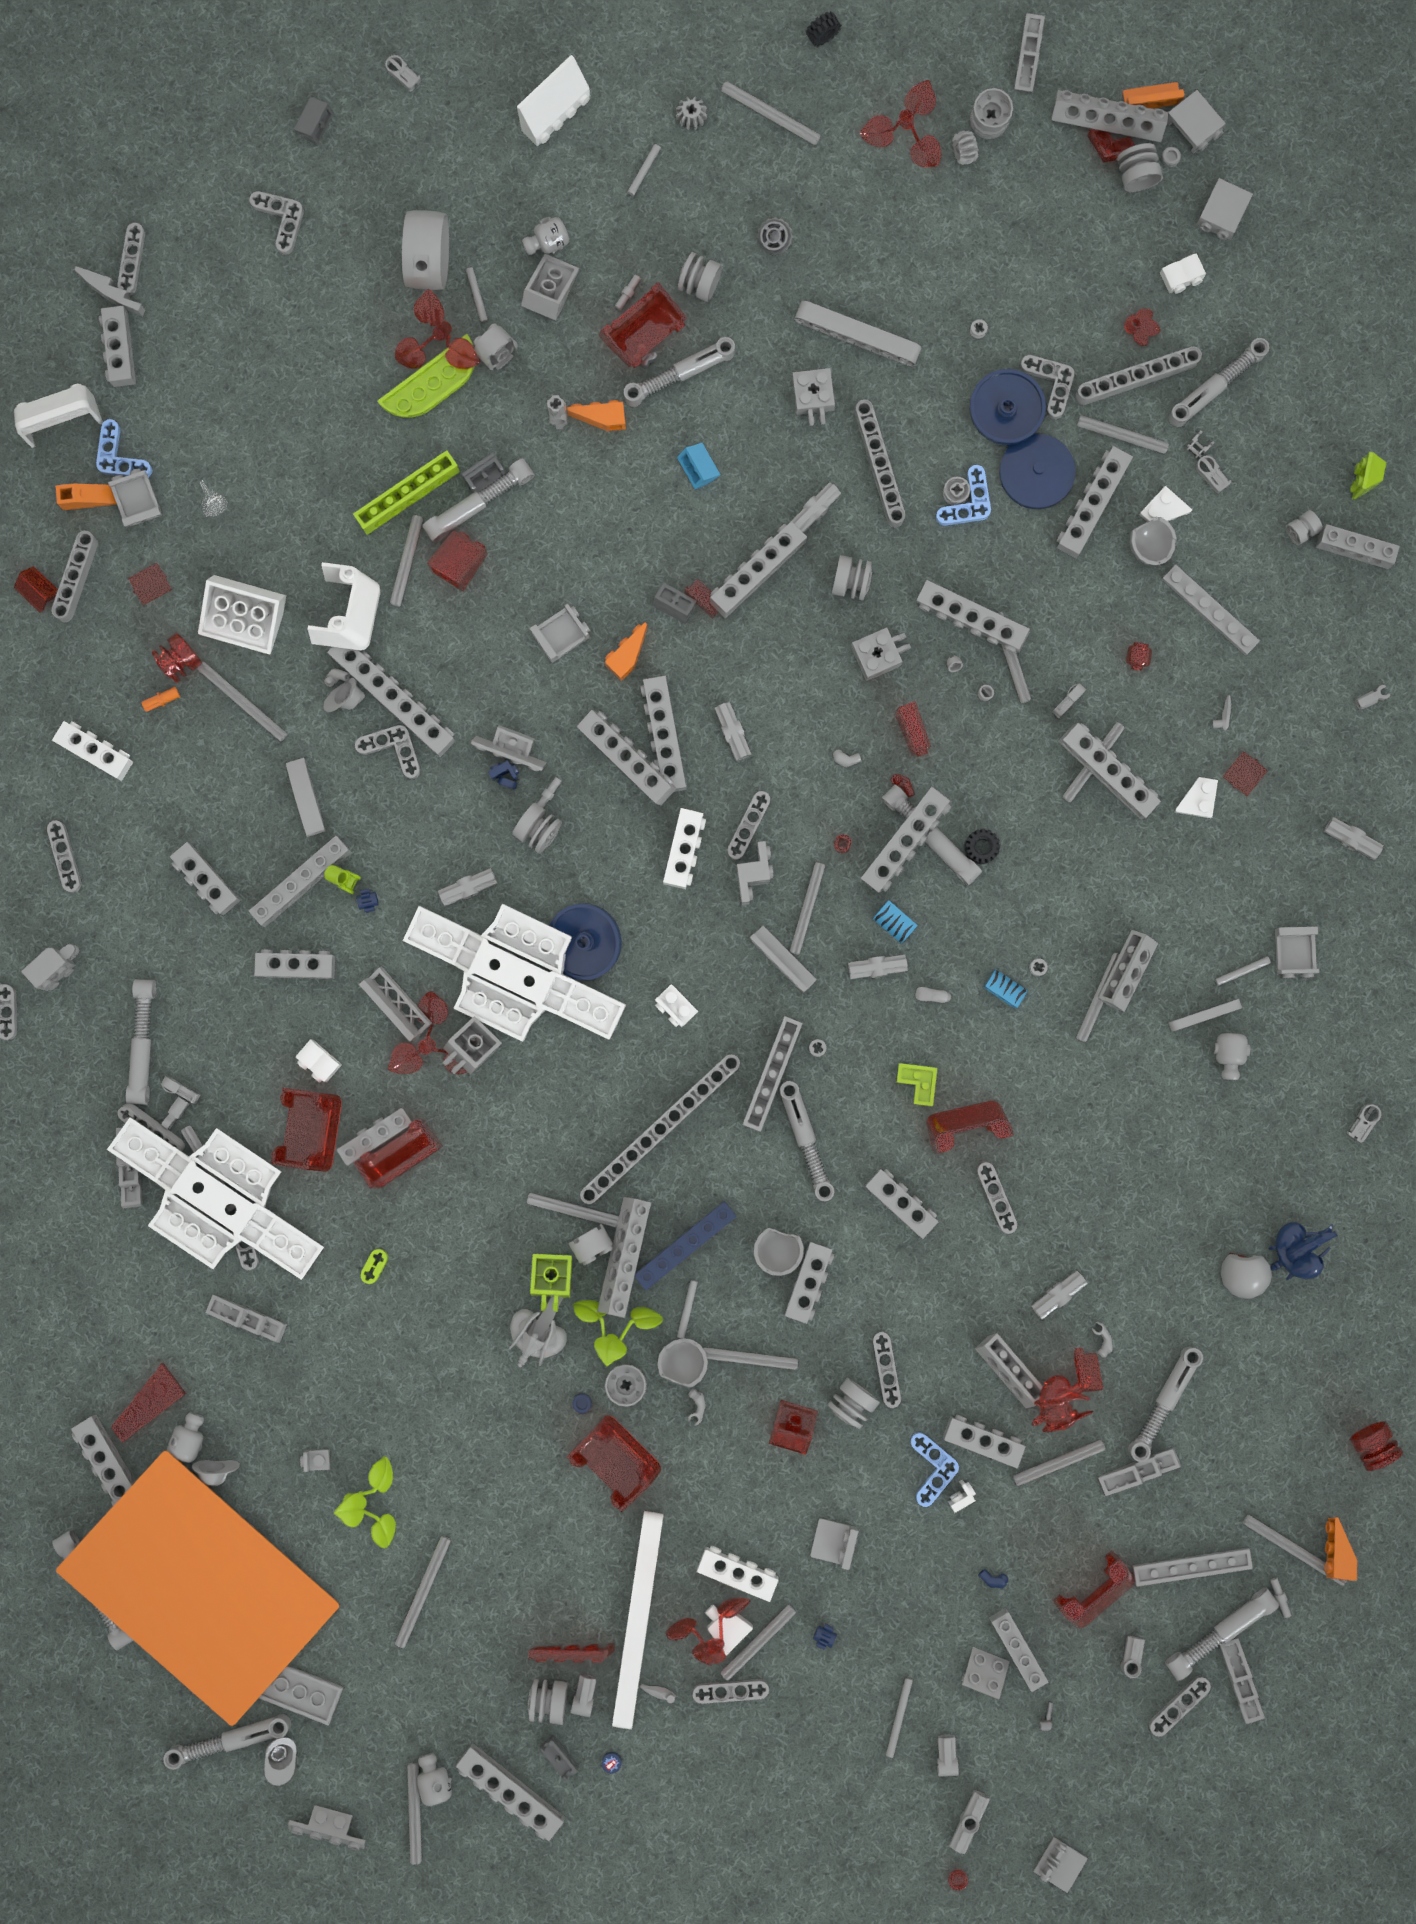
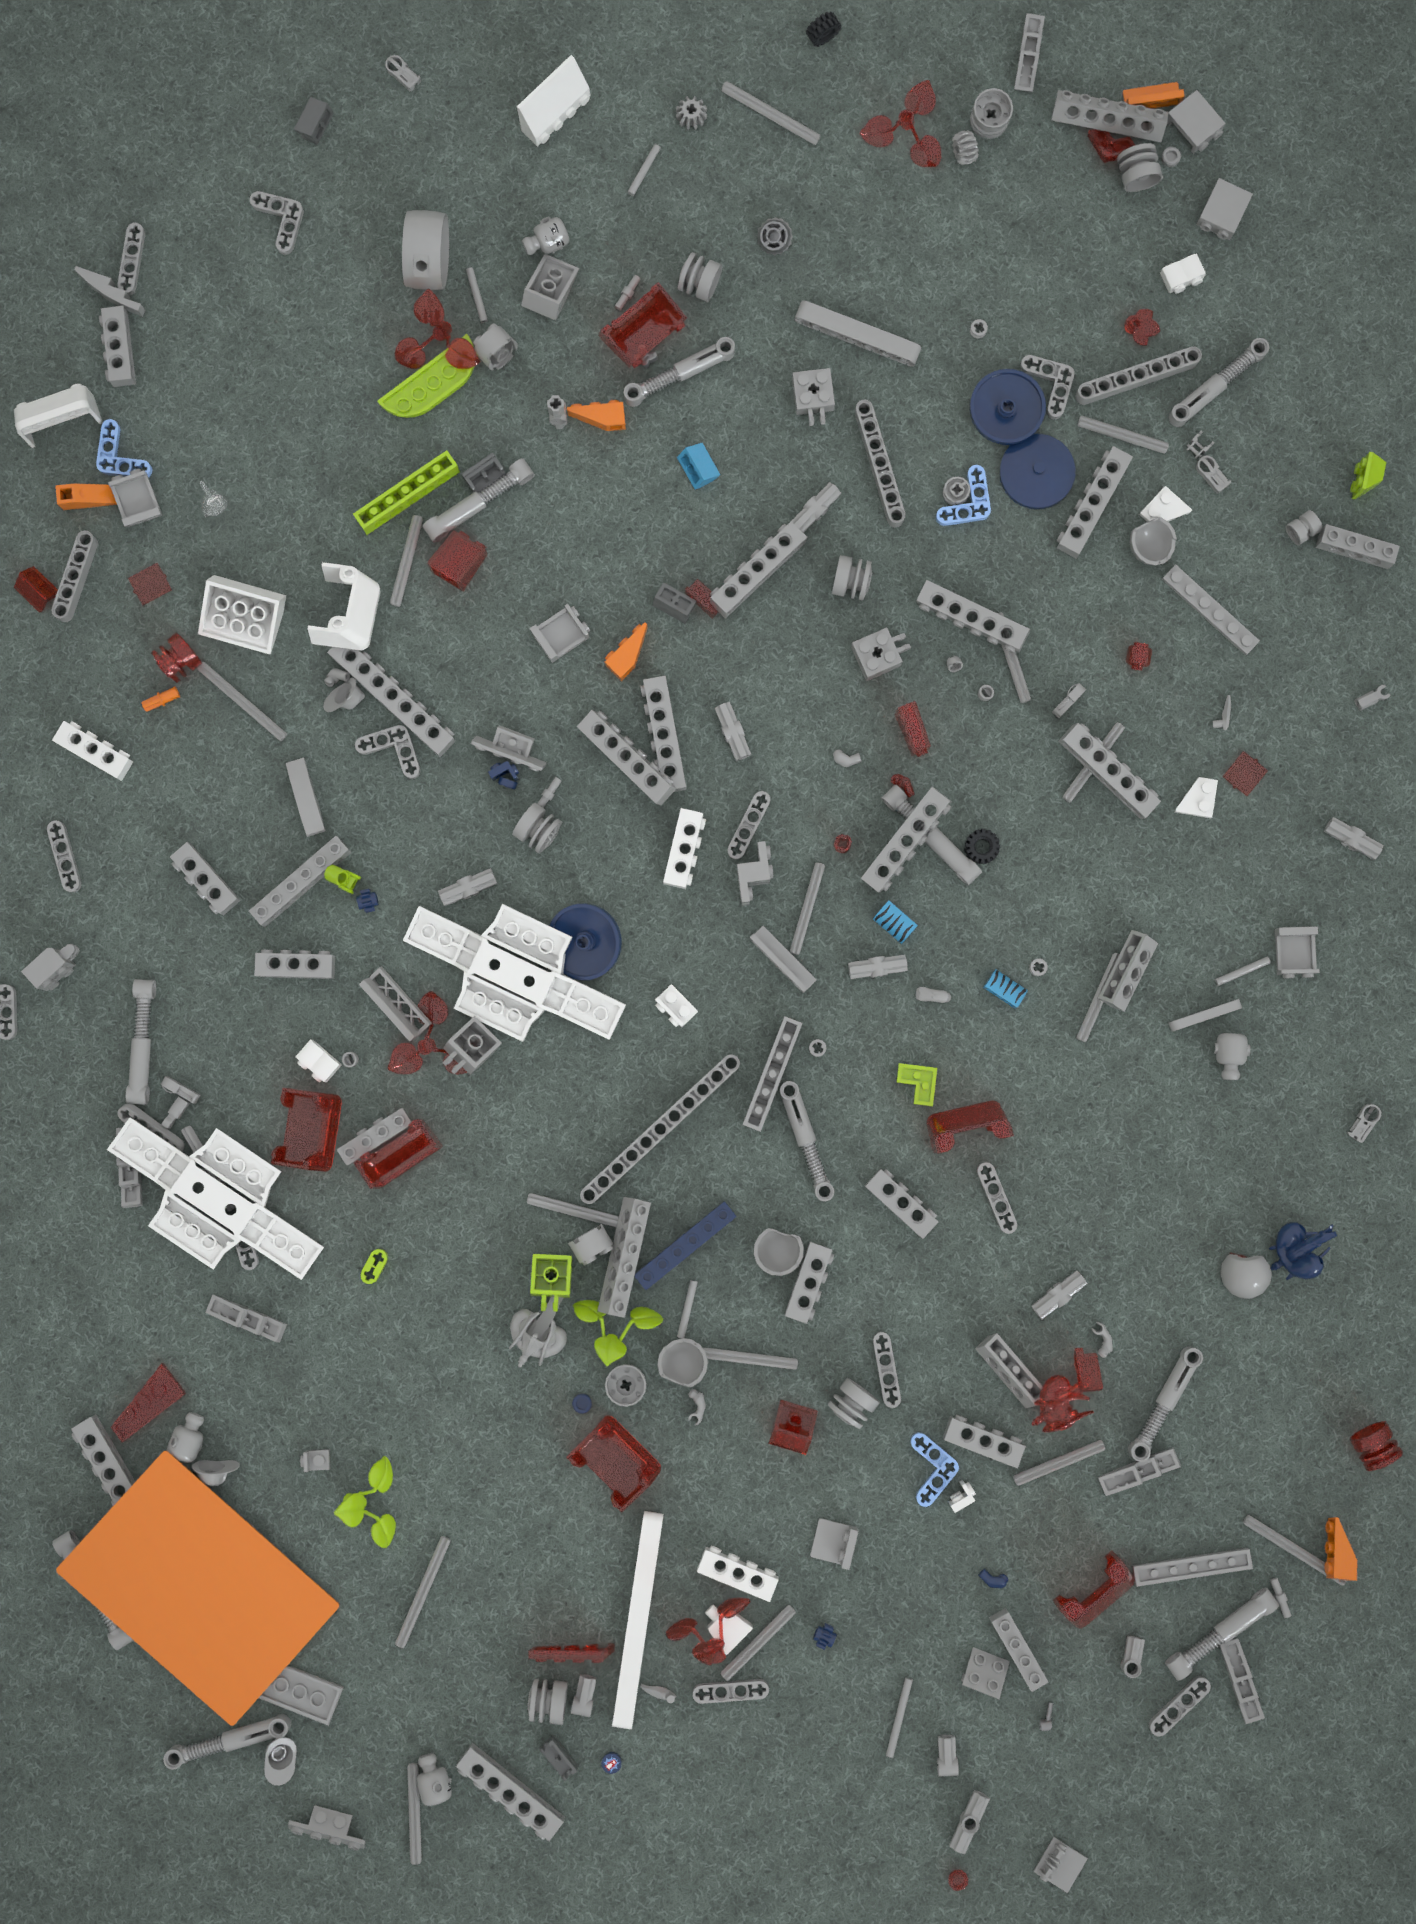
(347, 1061): none -> light grey hinge

